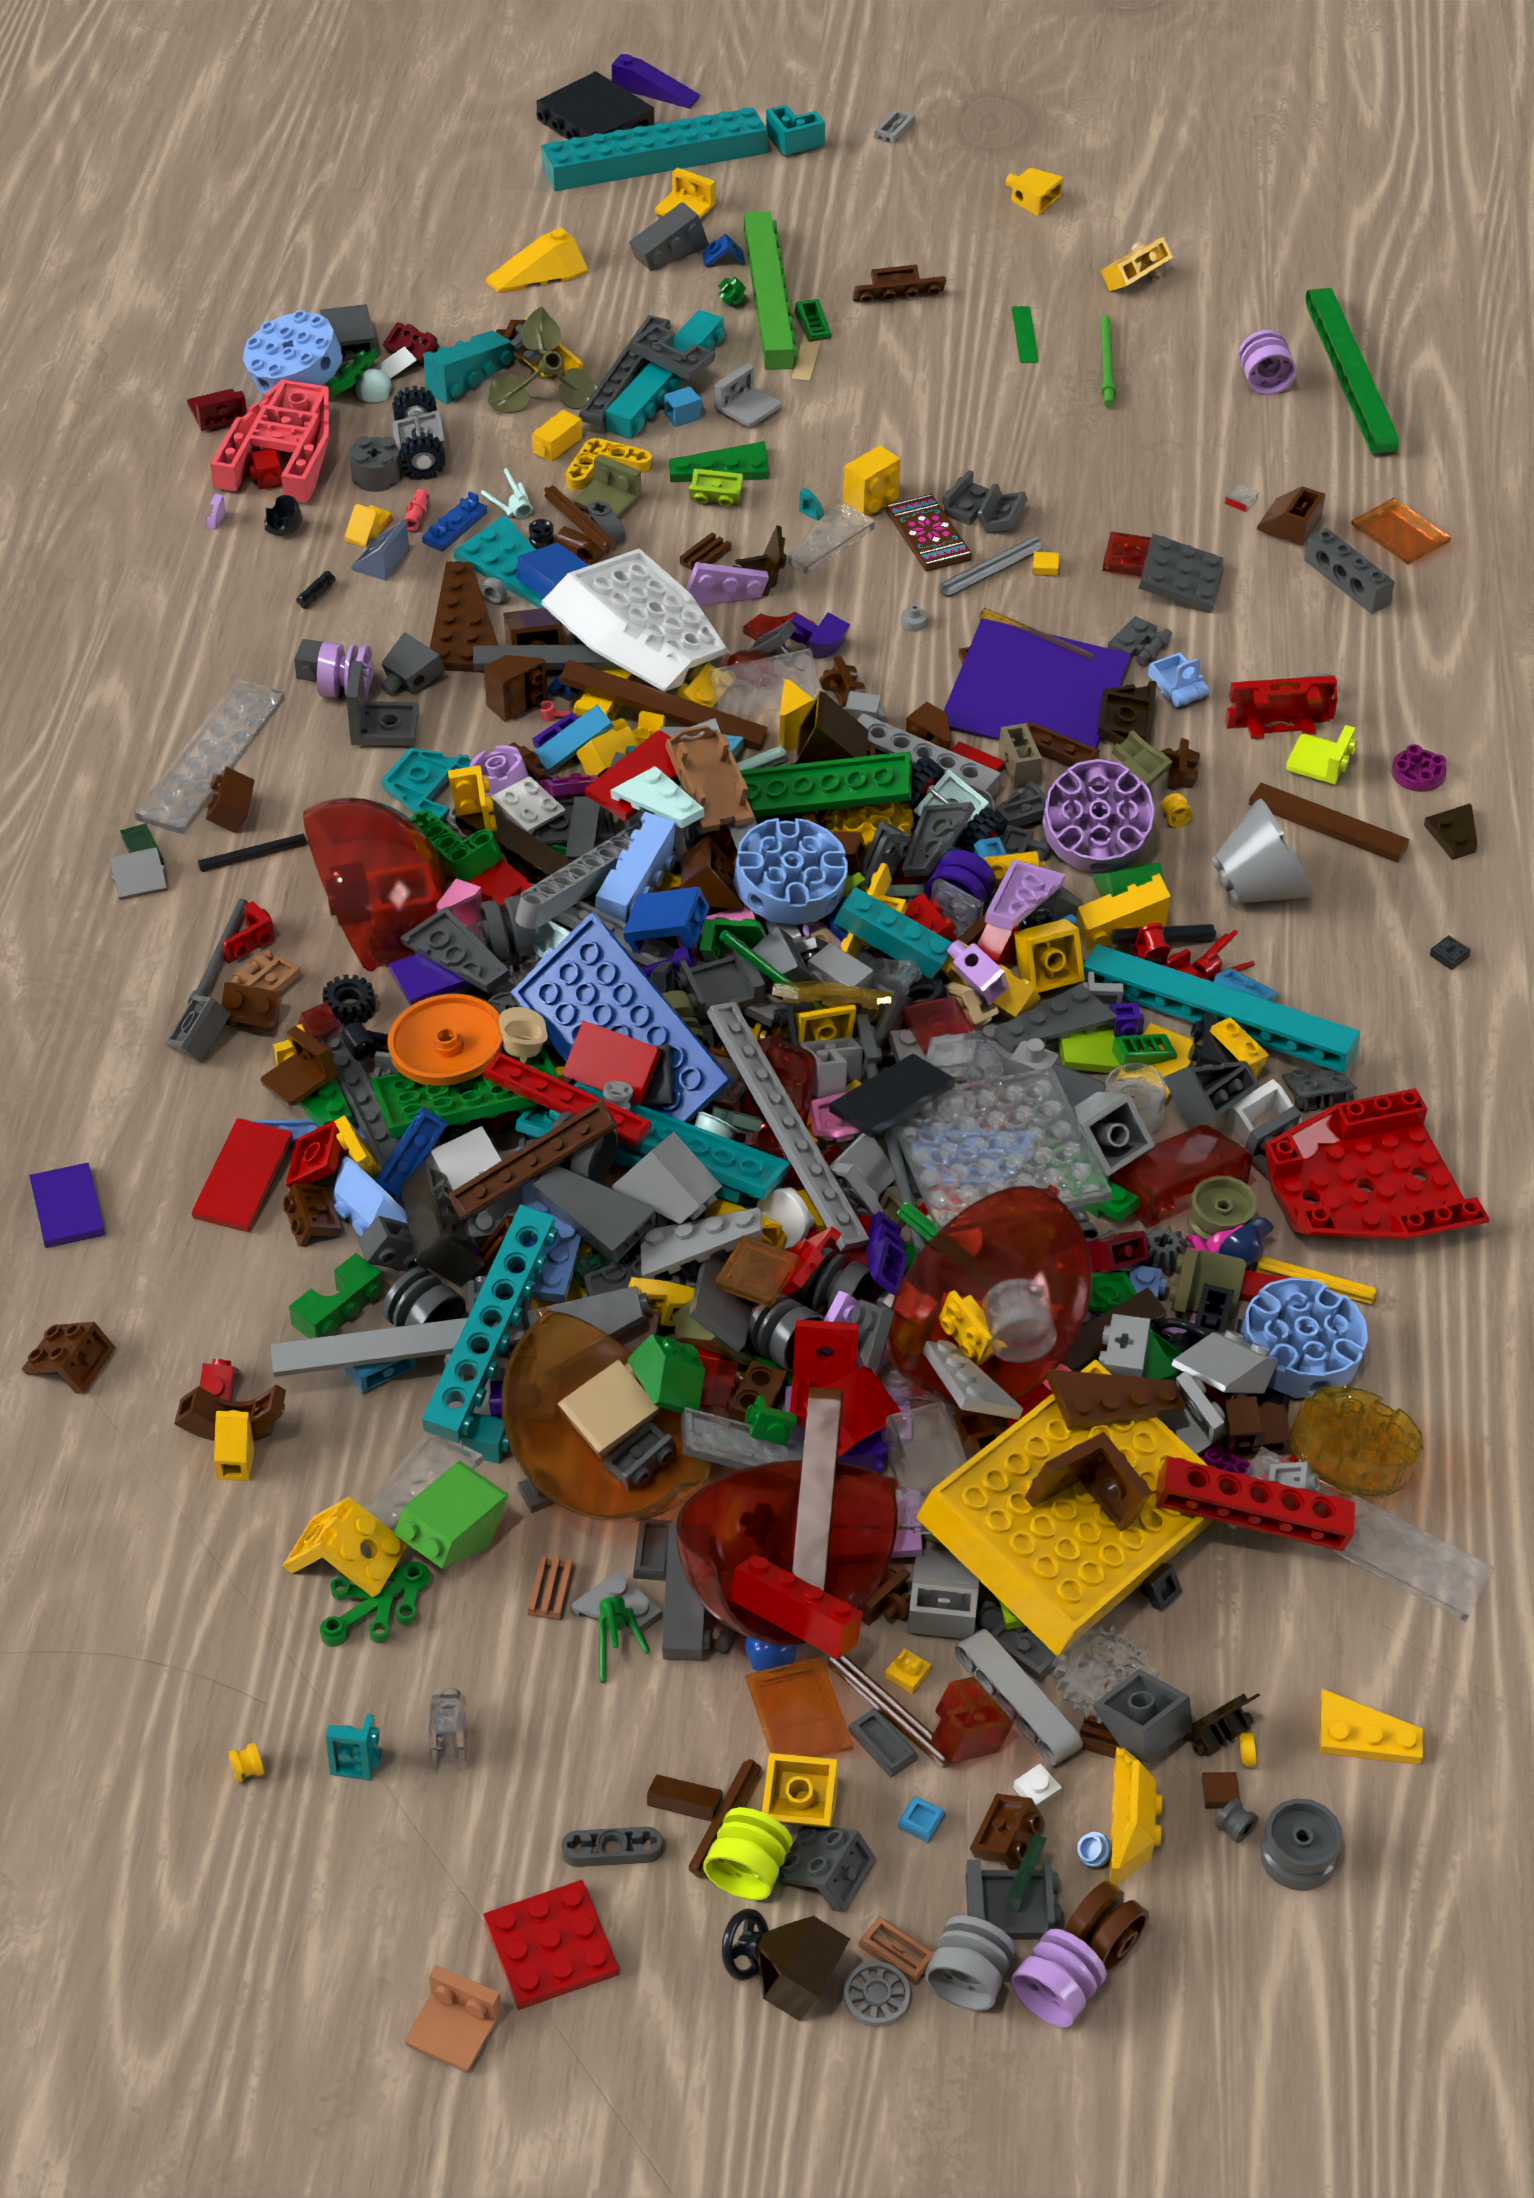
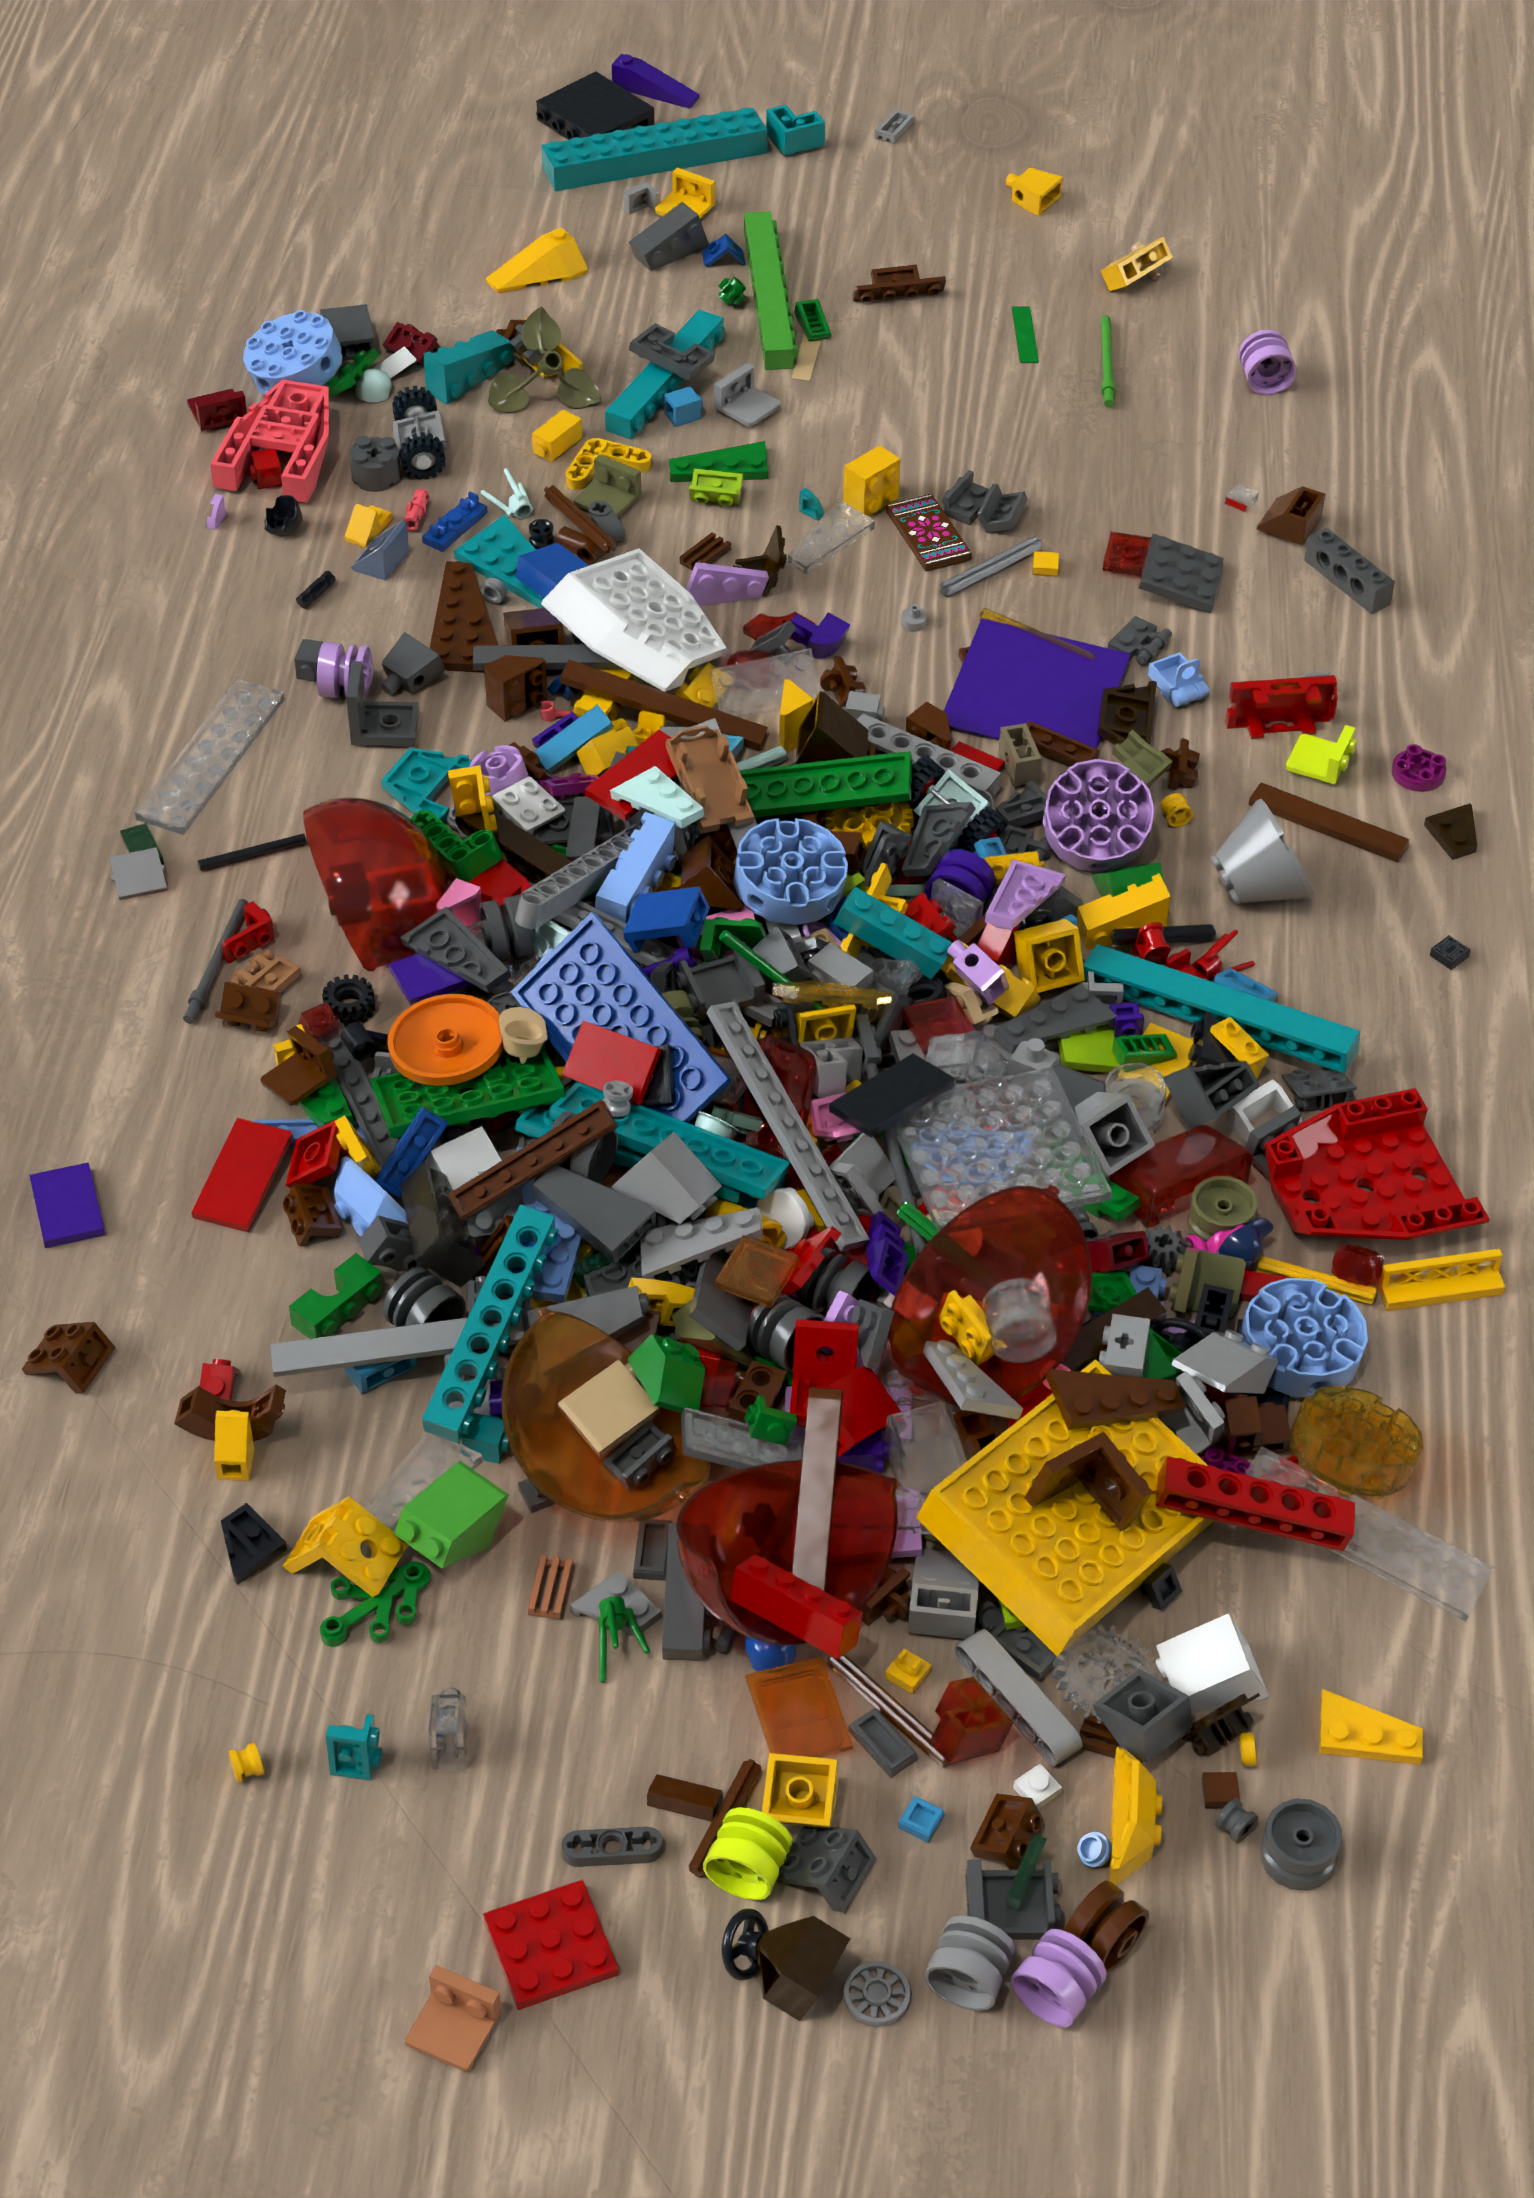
(198, 1027): dark grey slope -> none
(229, 799): reddish brown brick -> none
(250, 1542): none -> black wing
(560, 1095): red tile -> none
(617, 378): dark grey tile -> none
(640, 198): none -> light grey bracket
(913, 1975): nougat tile -> none
(1211, 1665): none -> white slope
(1295, 1475): light grey bracket -> none
(1352, 371): green beam -> none
(1357, 1265): none -> clear red gear
(1400, 531): clear orange piece -> none
(1441, 1283): none -> yellow fence

